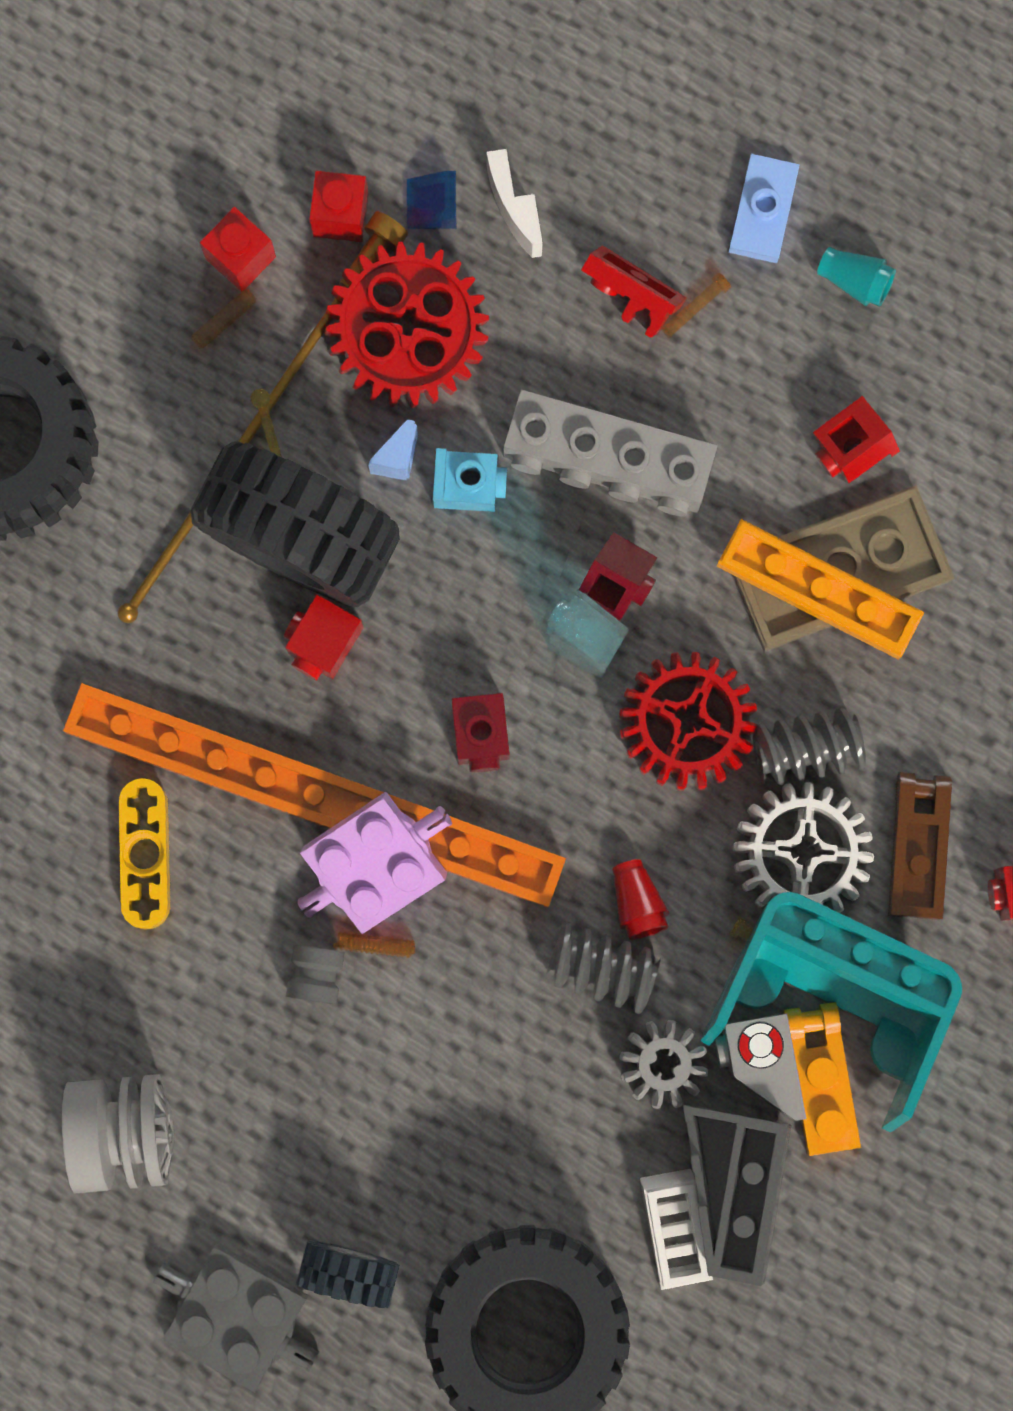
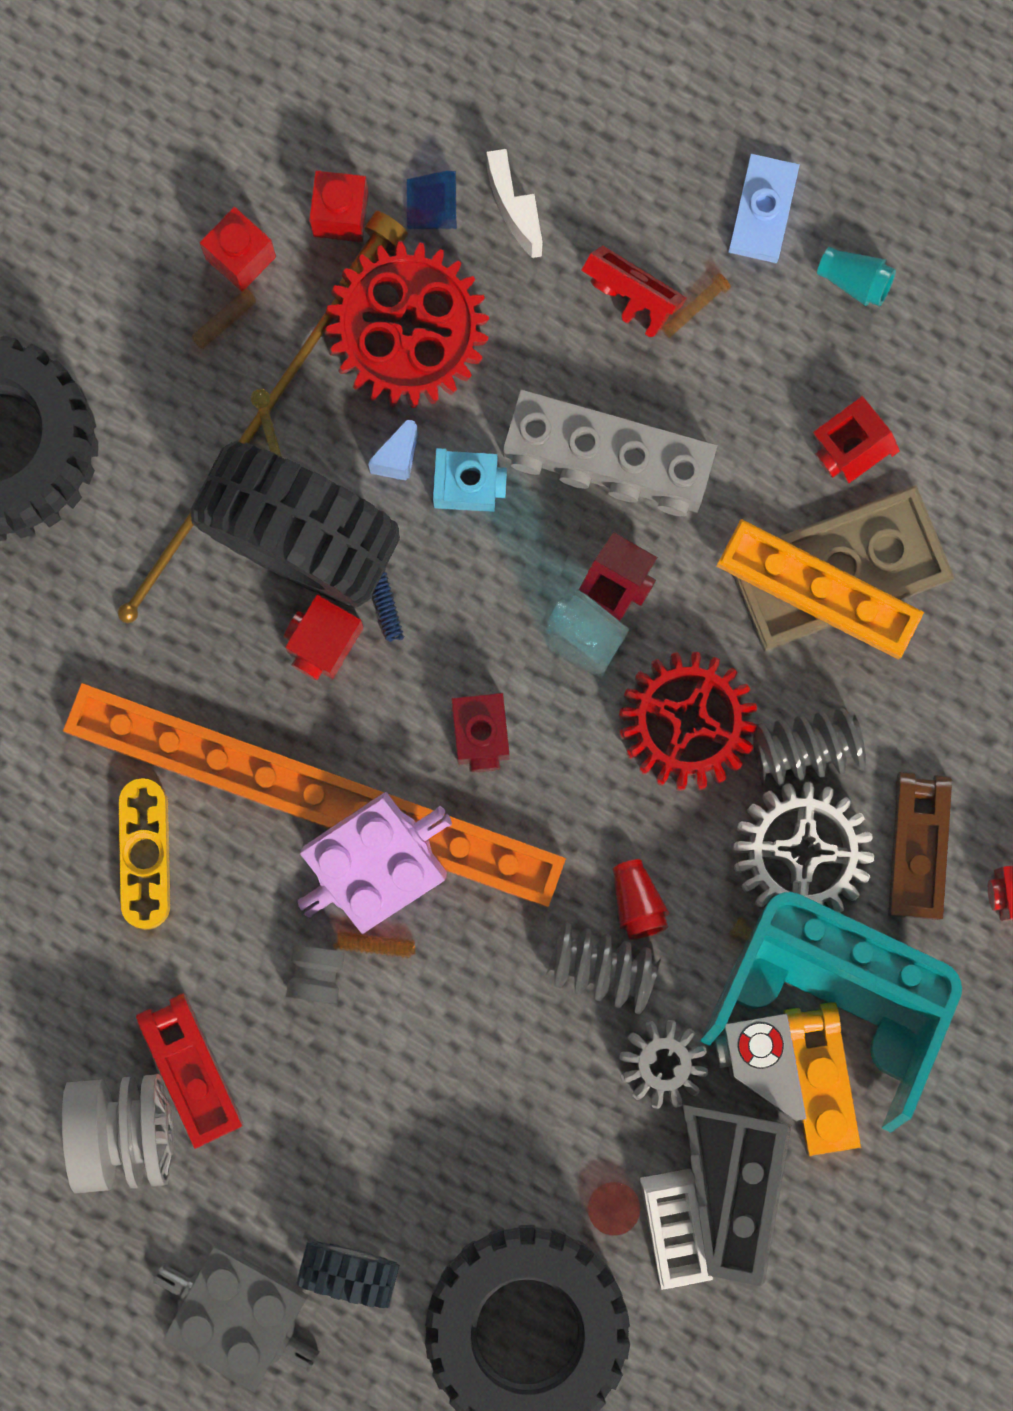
(190, 1072): none -> red plate
(387, 610): none -> dark blue piece
(613, 1208): none -> clear red tile

